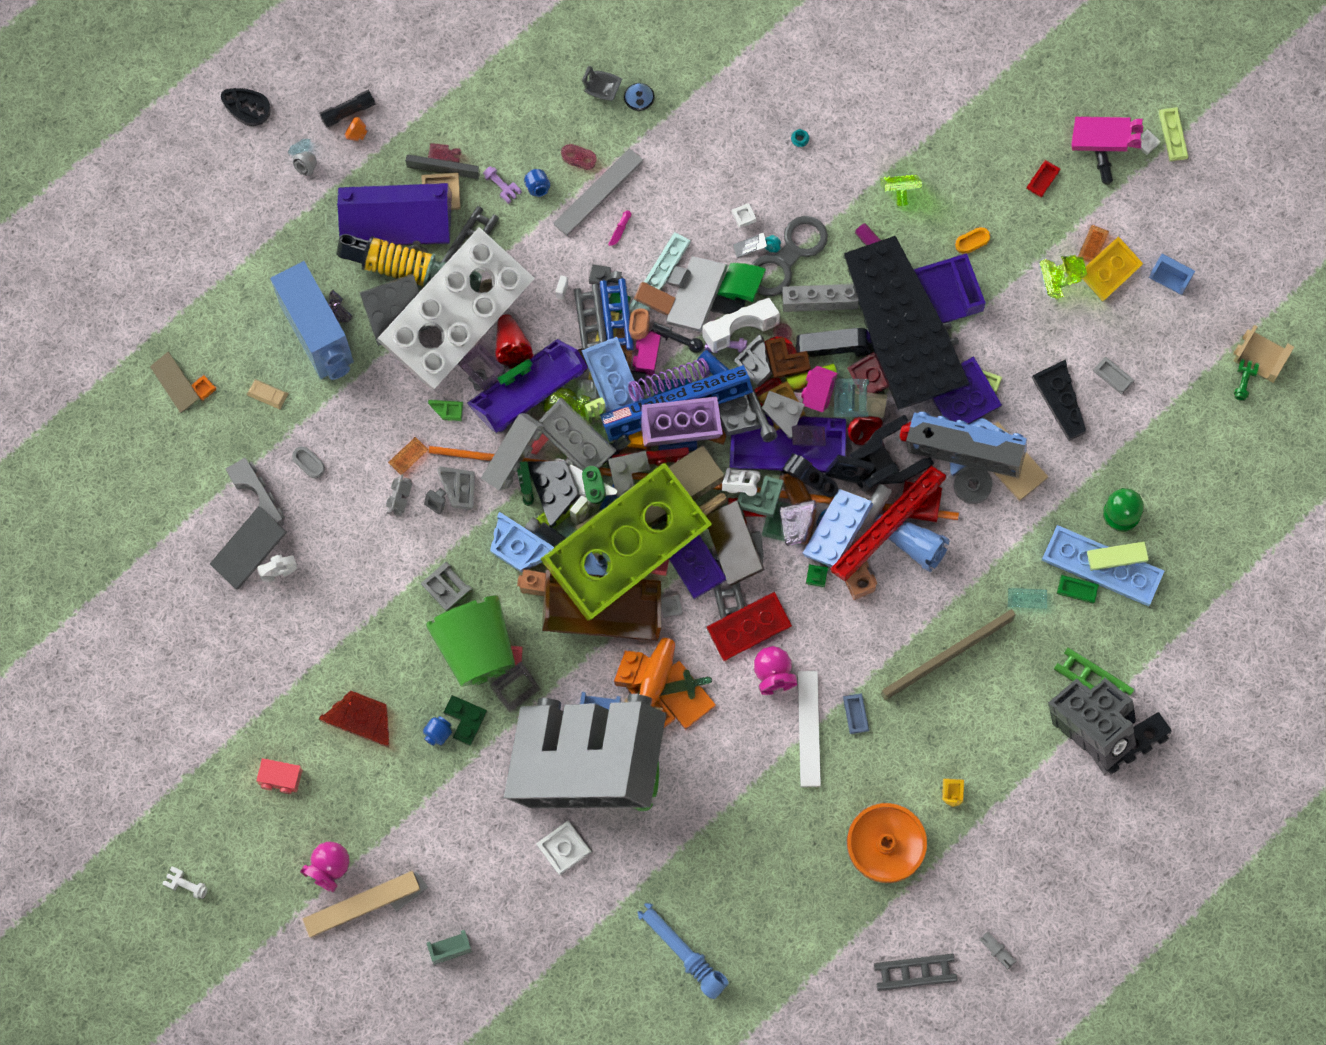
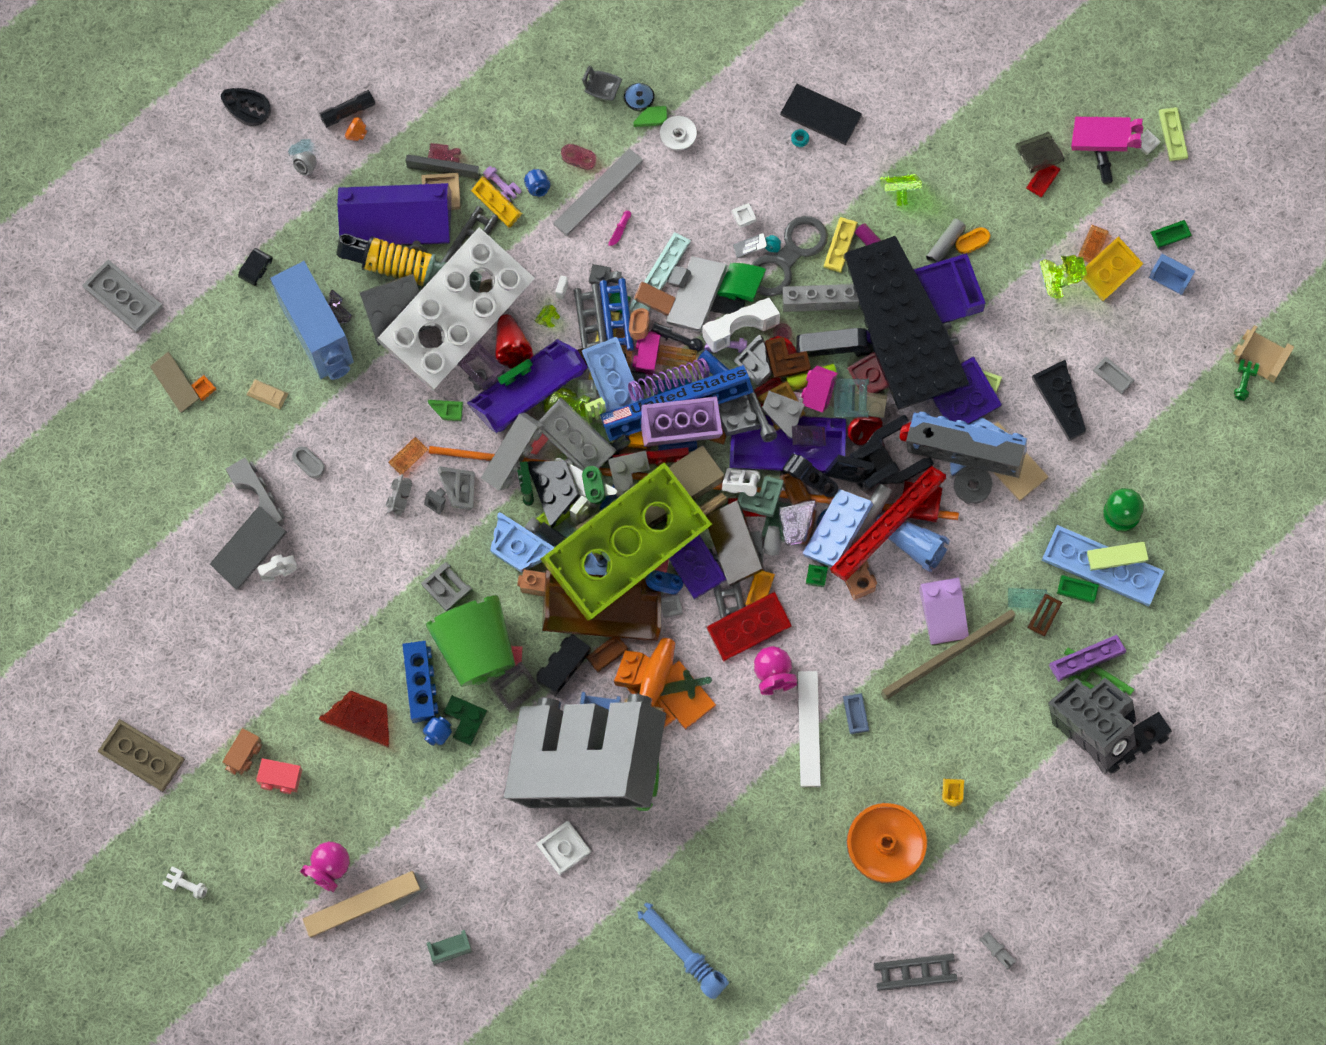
(122, 296): none -> light grey plate
(141, 755): none -> dark tan tile
(241, 752): none -> nougat brick
(255, 266): none -> black beam
(412, 652): none -> blue brick
(496, 202): none -> yellow tile
(545, 315): none -> clear neon green tile
(563, 664): none -> black brick
(606, 653): none -> dark orange tile
(651, 117): none -> bright green tile
(664, 582): none -> blue plate
(676, 125): none -> white dish
(693, 353): none -> clear orange tile
(760, 586): none -> light orange tile
(772, 541): none -> light grey cone
(821, 114): none -> black tile
(840, 244): none -> light yellow tile
(944, 610): none -> lavender slope
(946, 240): none -> light grey piece
(1037, 629): none -> reddish brown tile
(1039, 152): none -> clear smoke tile
(1087, 658): none -> medium lavender tile
(1171, 234): none -> green tile

